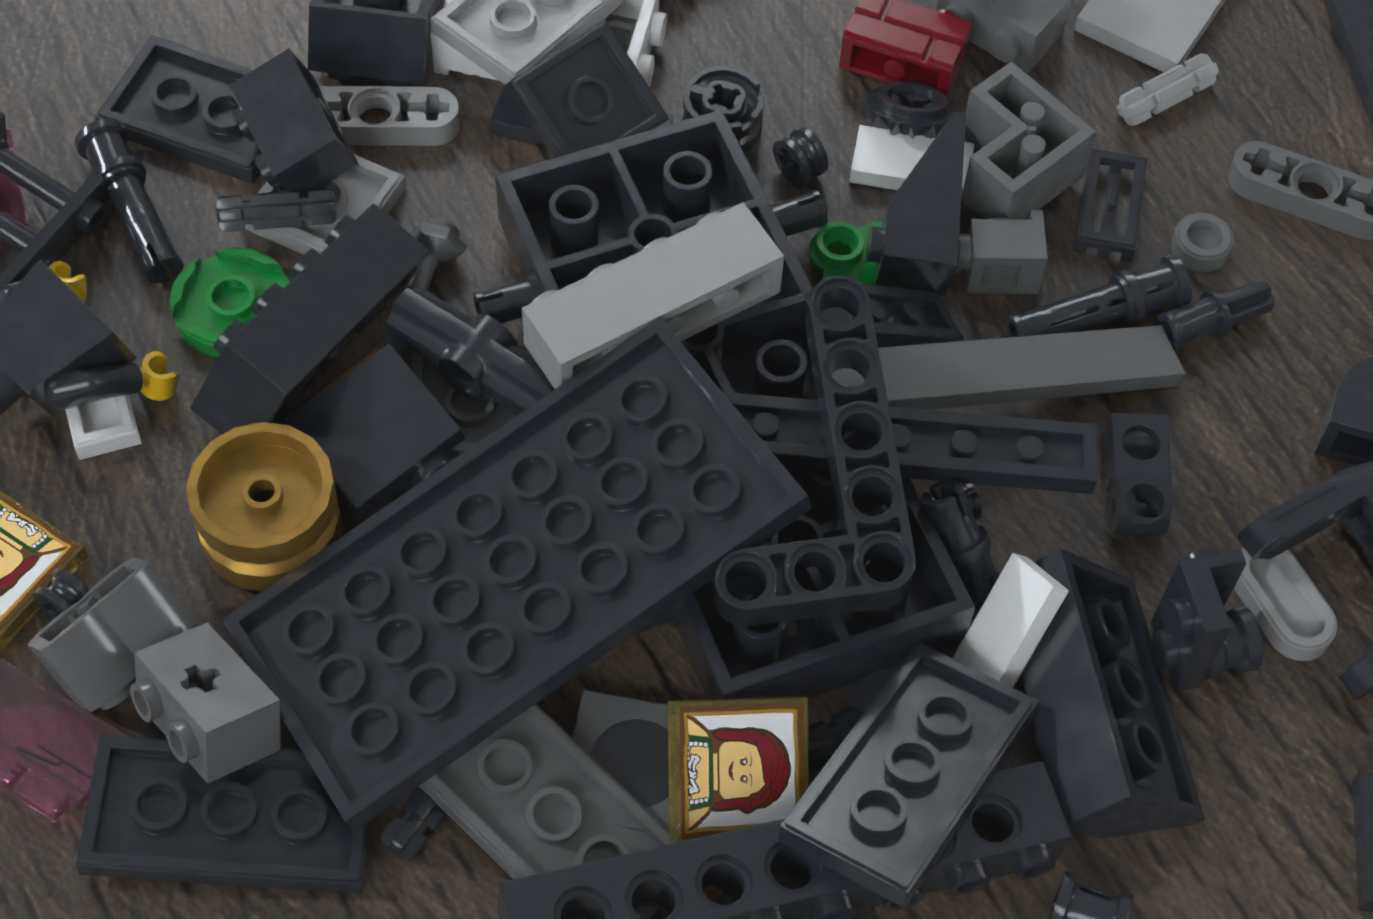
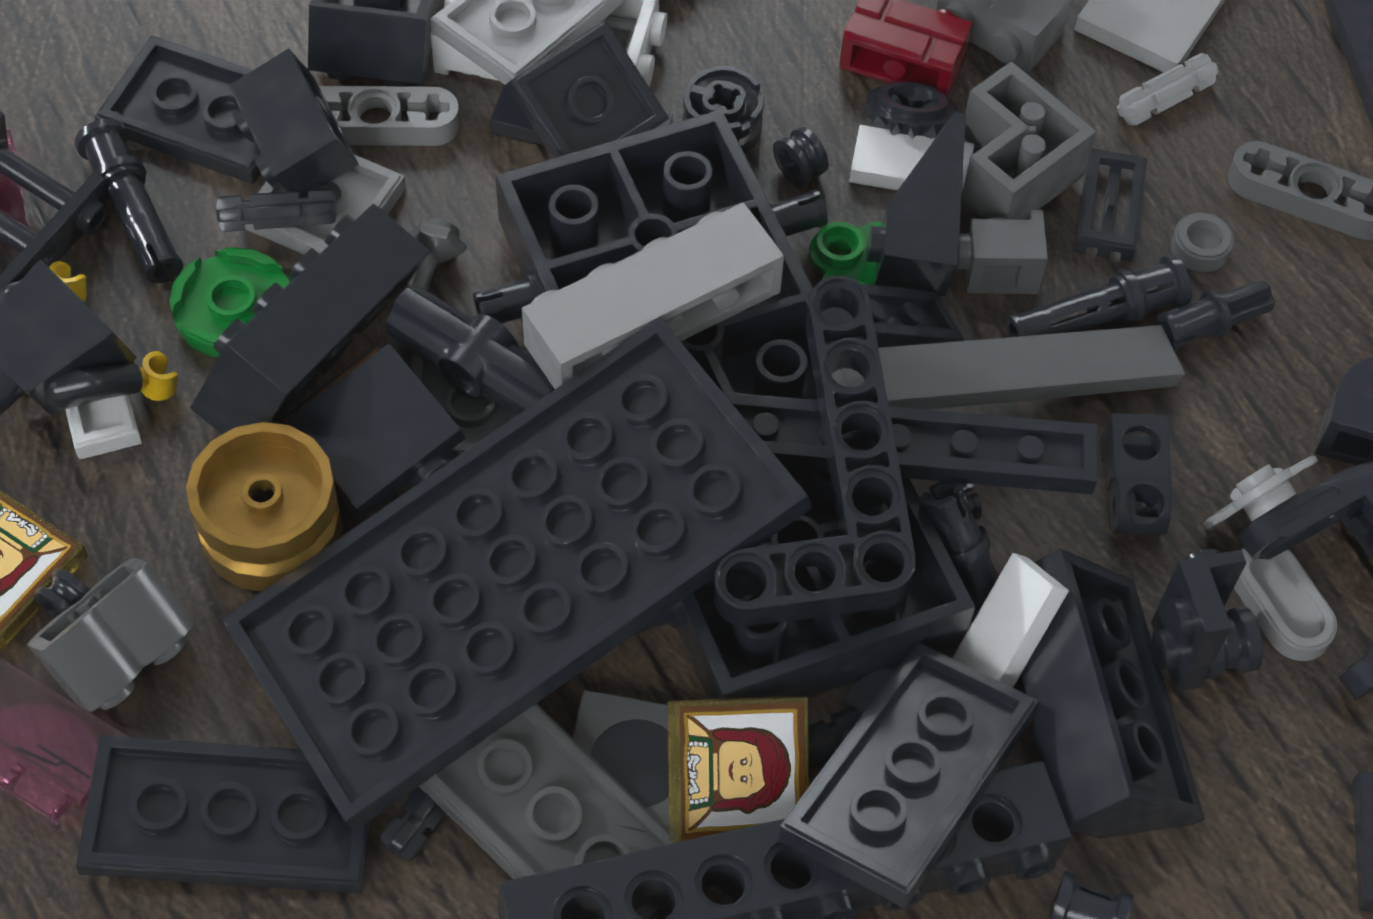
(206, 702): dark grey brick -> none
(1260, 492): none -> light grey plate

